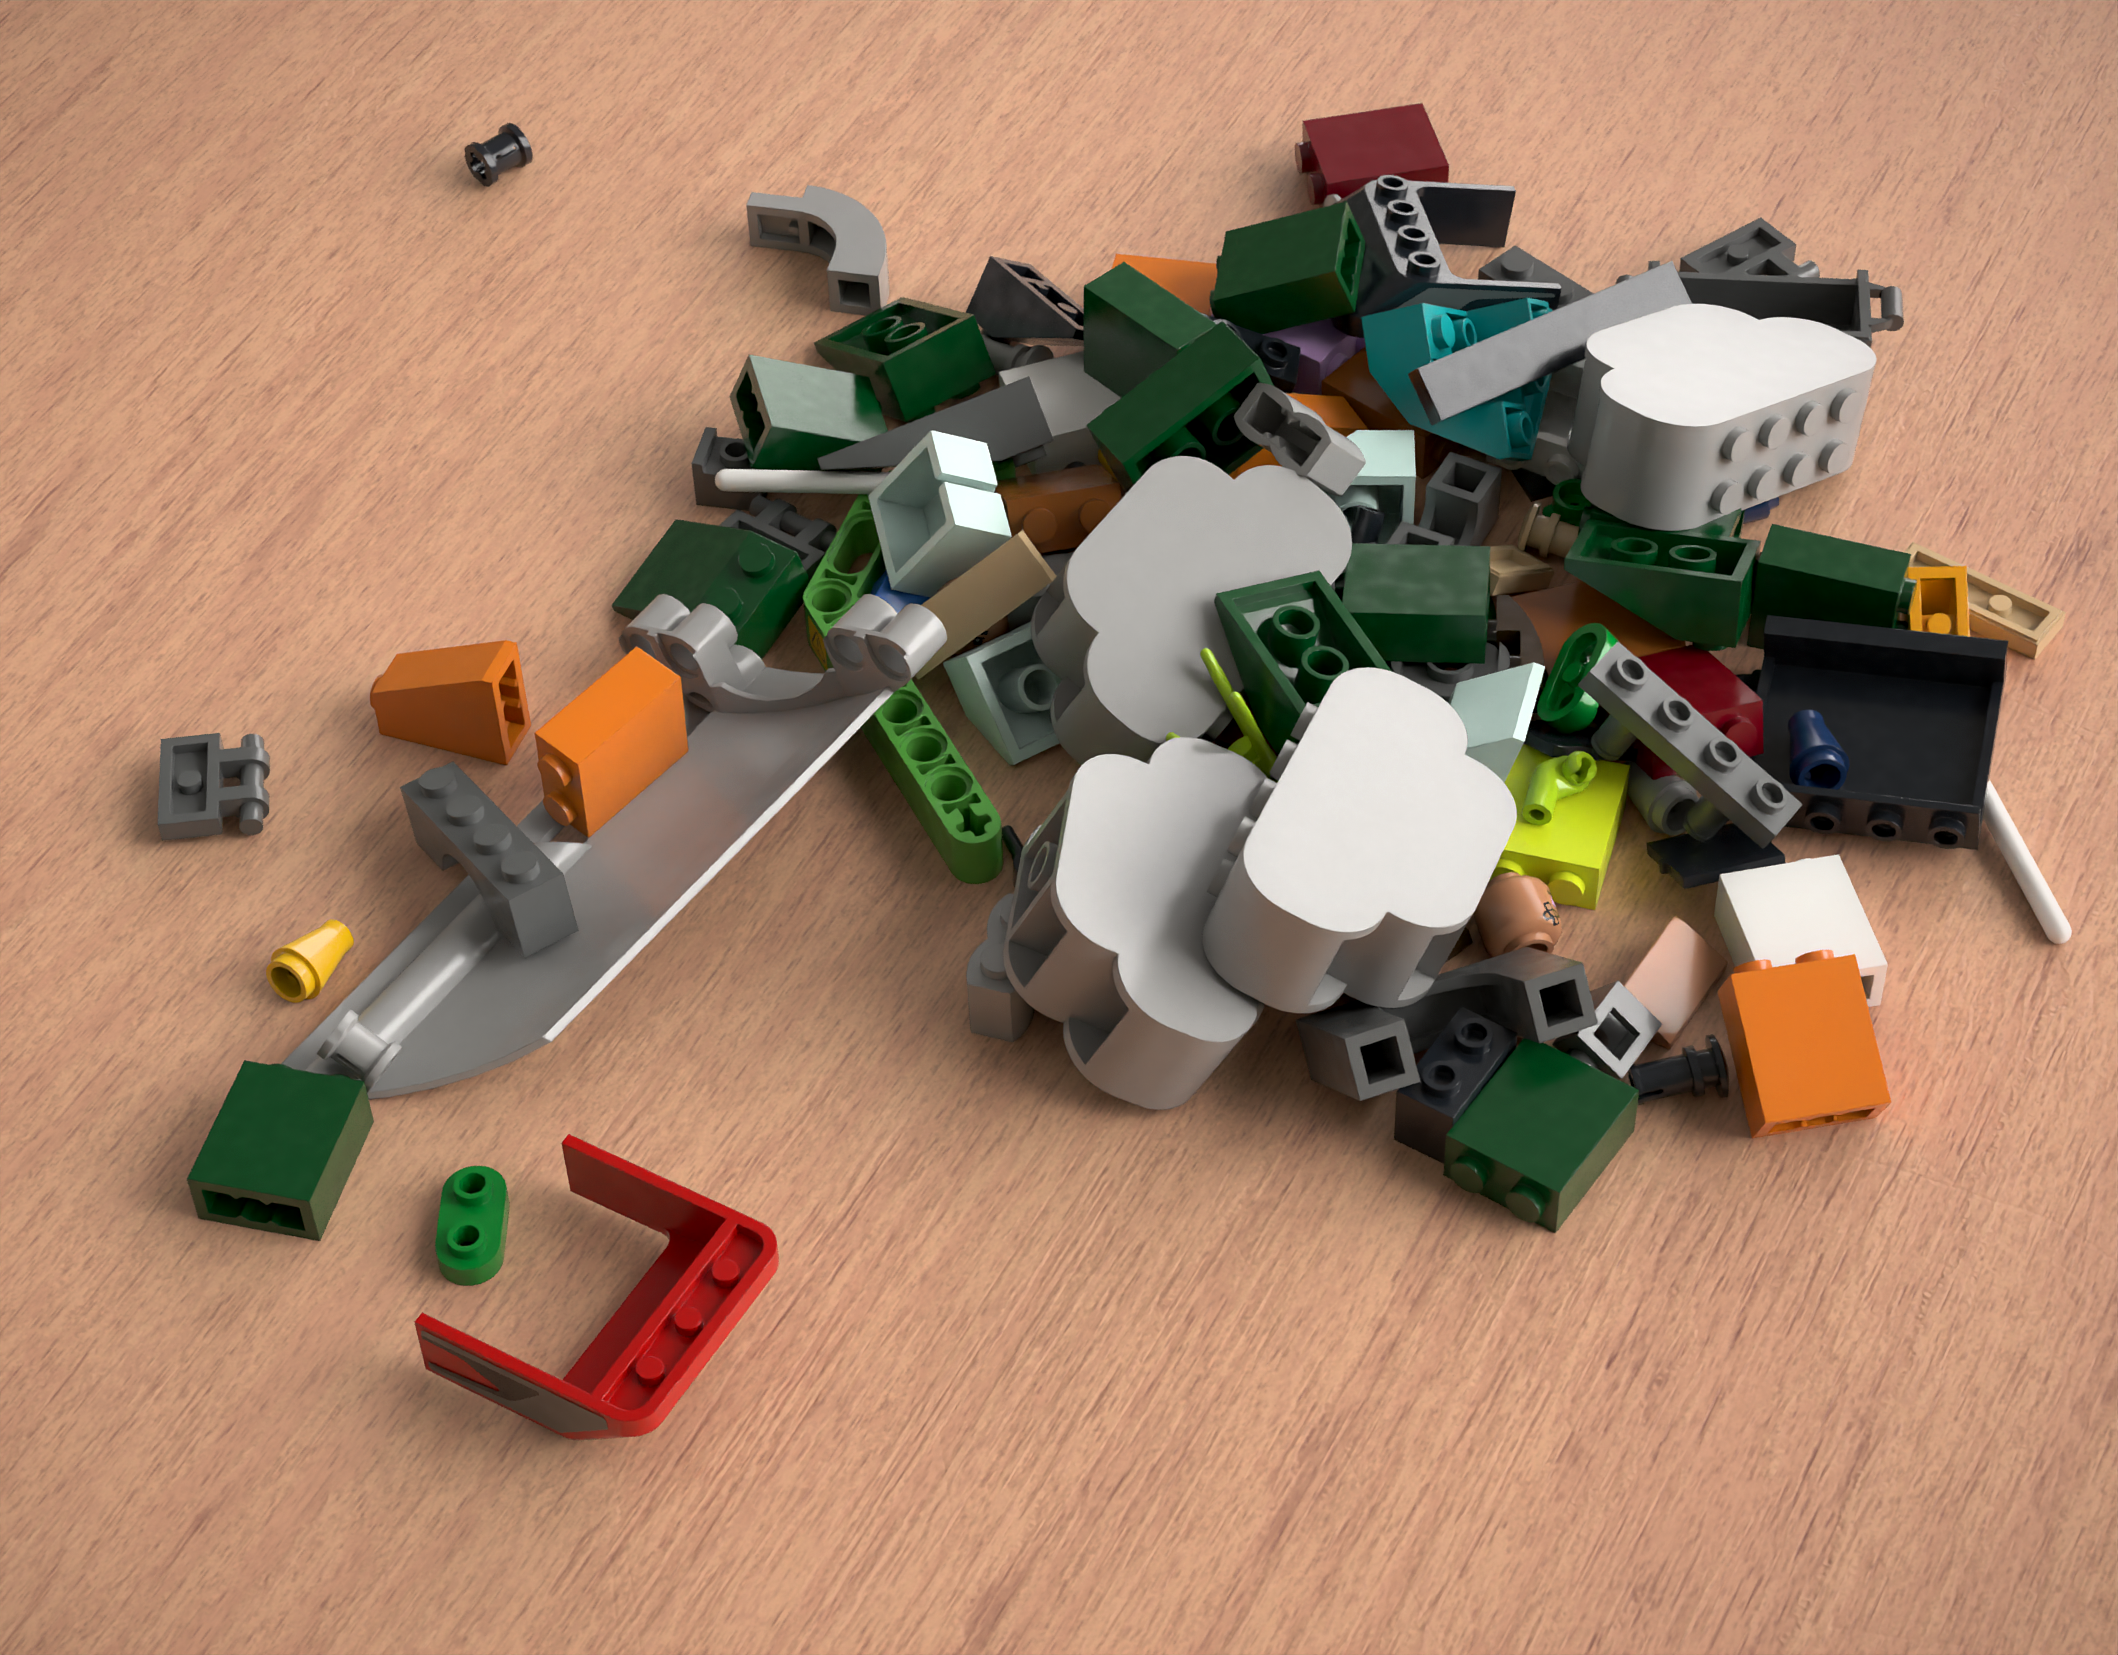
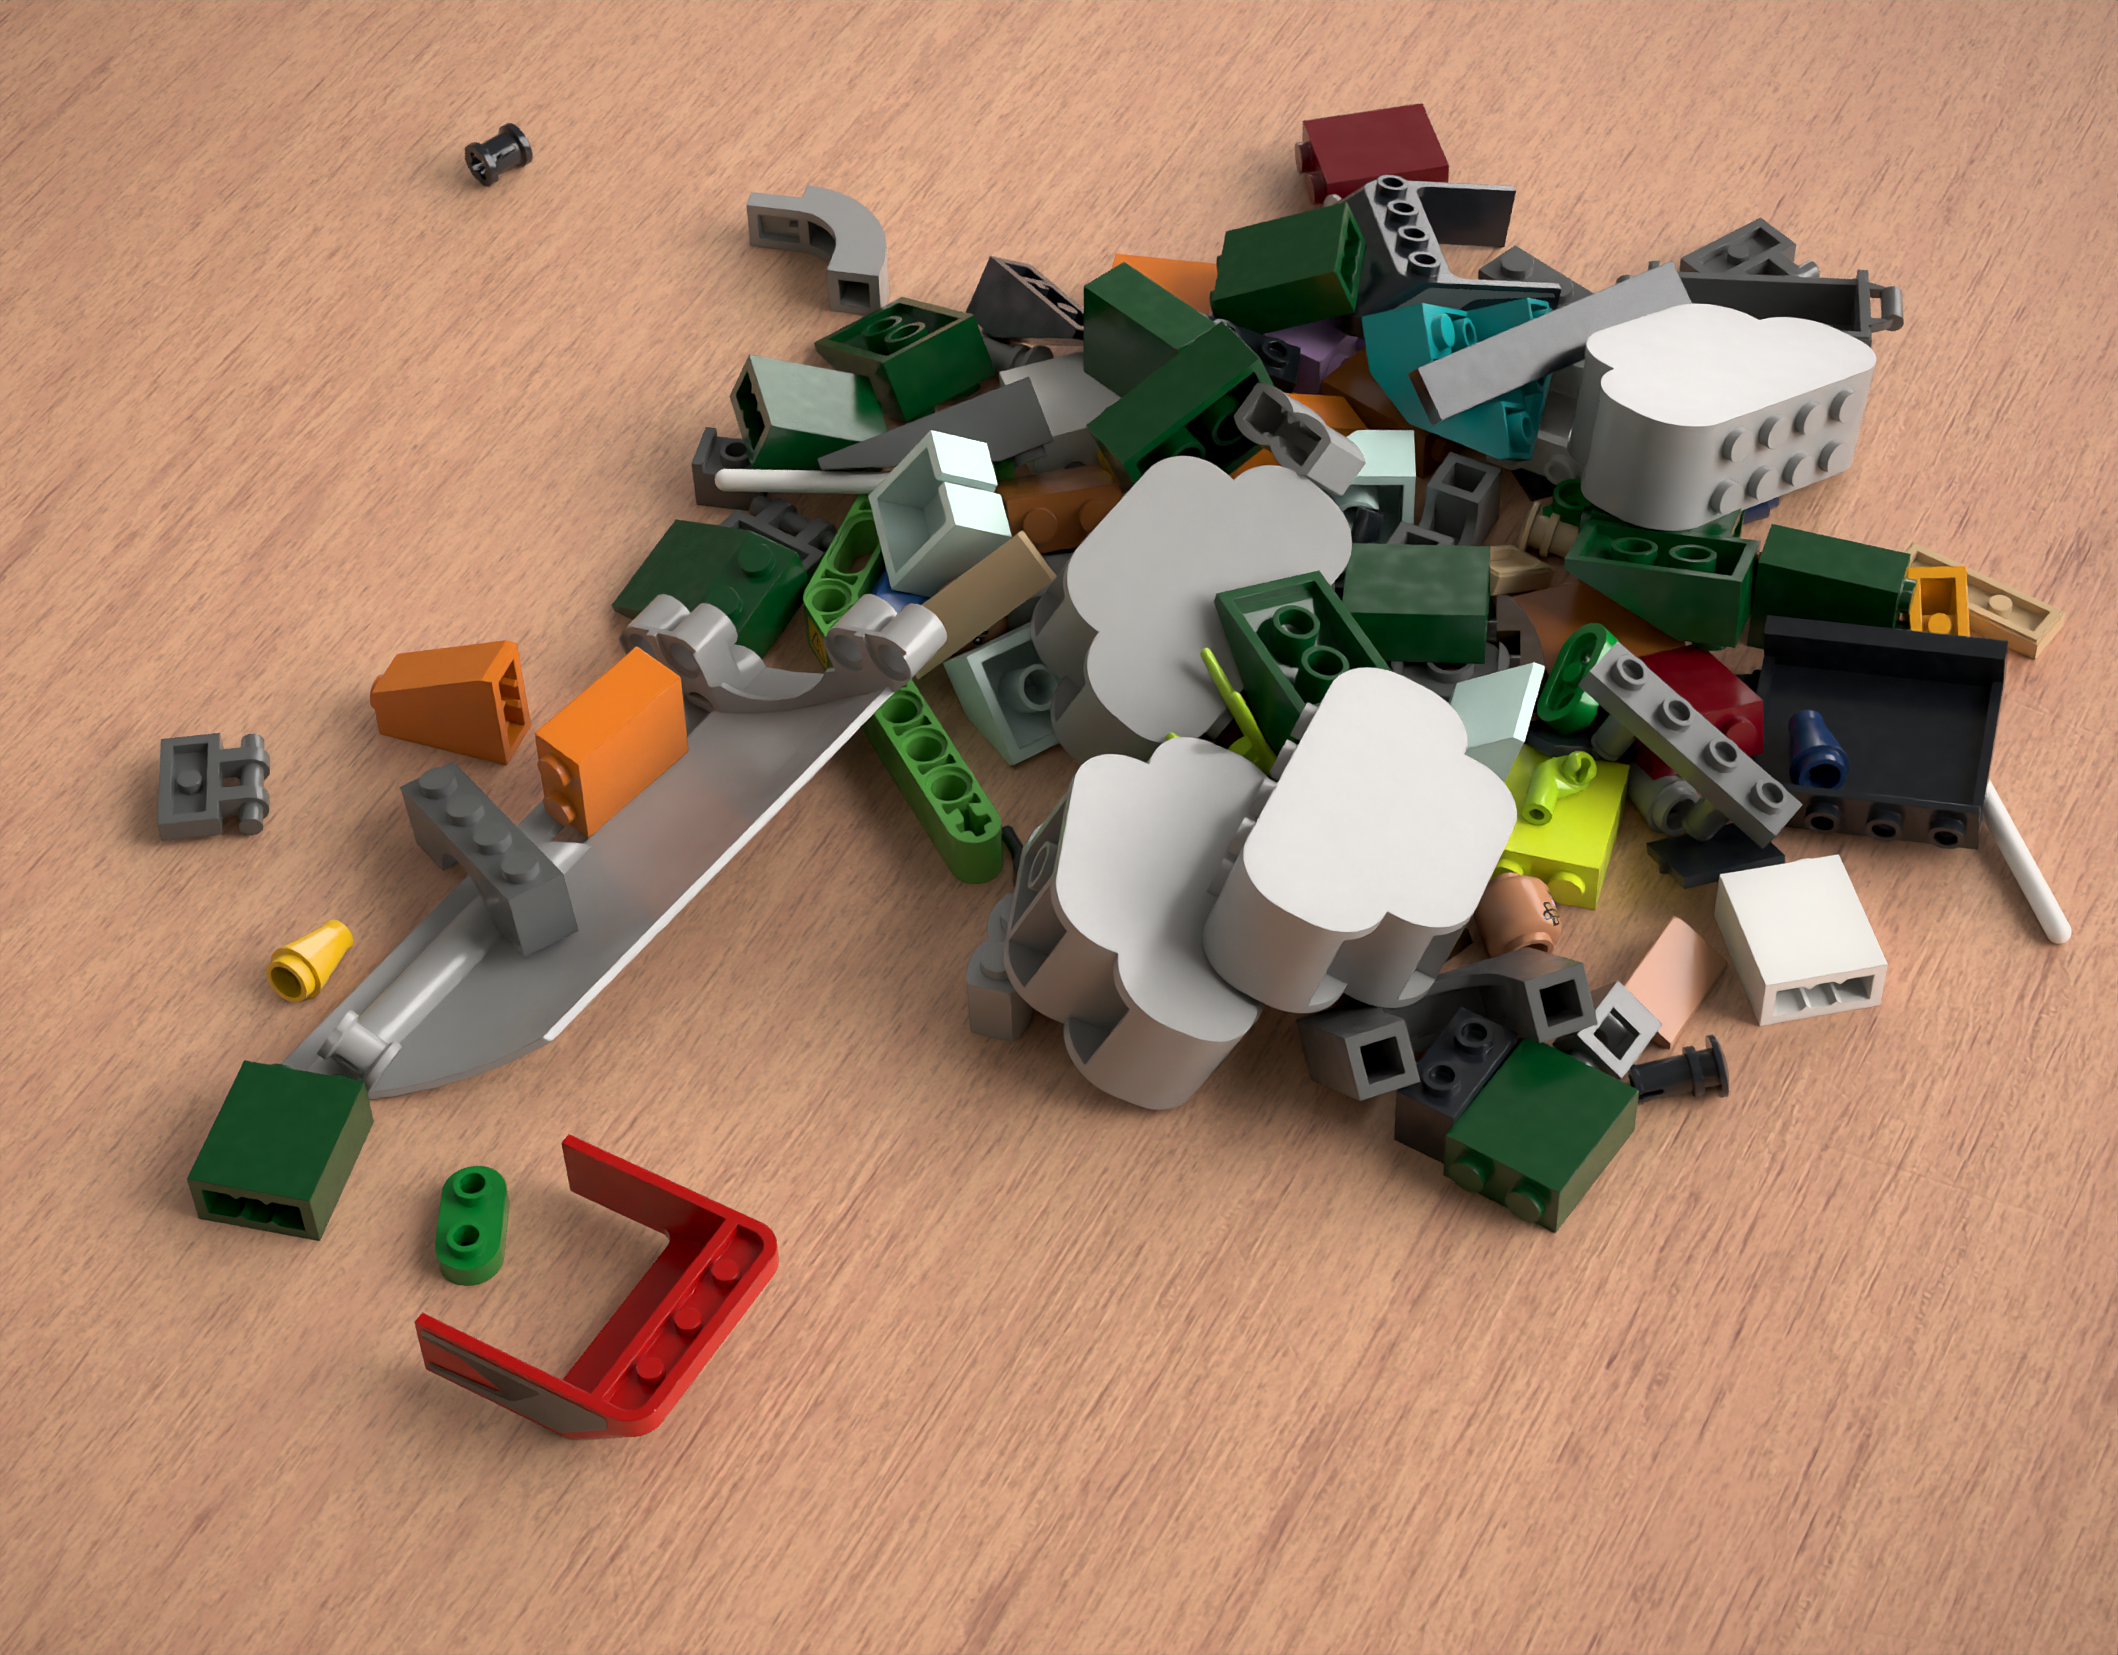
(1803, 1044): orange brick -> none

